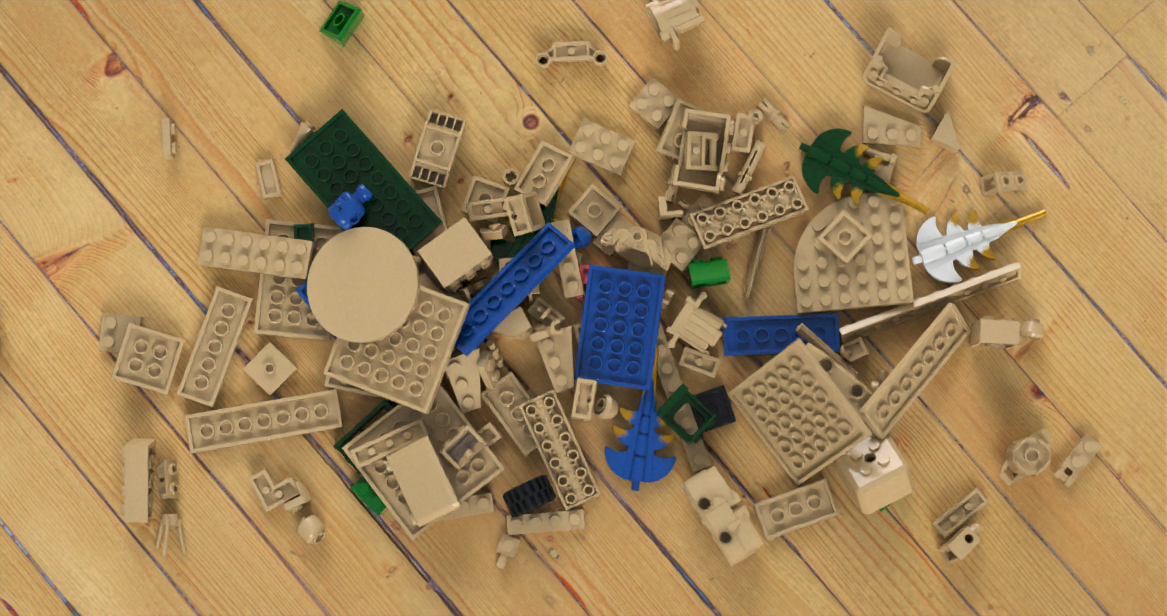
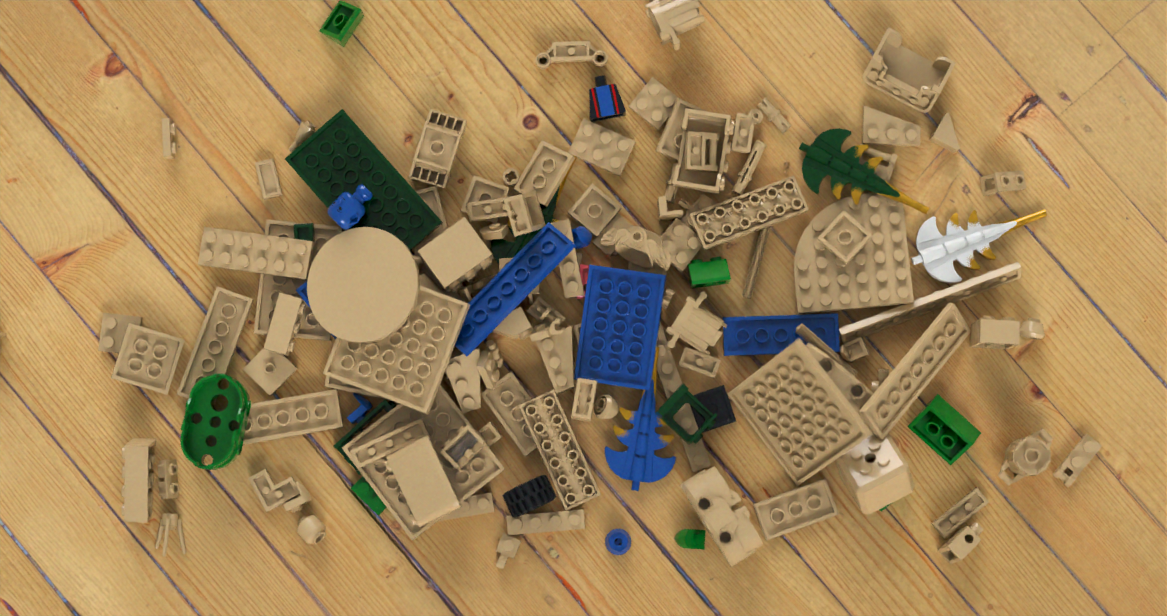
(196, 436): none -> green piece
(284, 324): none -> tan brick
(359, 413): none -> blue plate
(605, 101): none -> torso
(613, 546): none -> blue cone
(691, 539): none -> green plate
(944, 429): none -> green slope

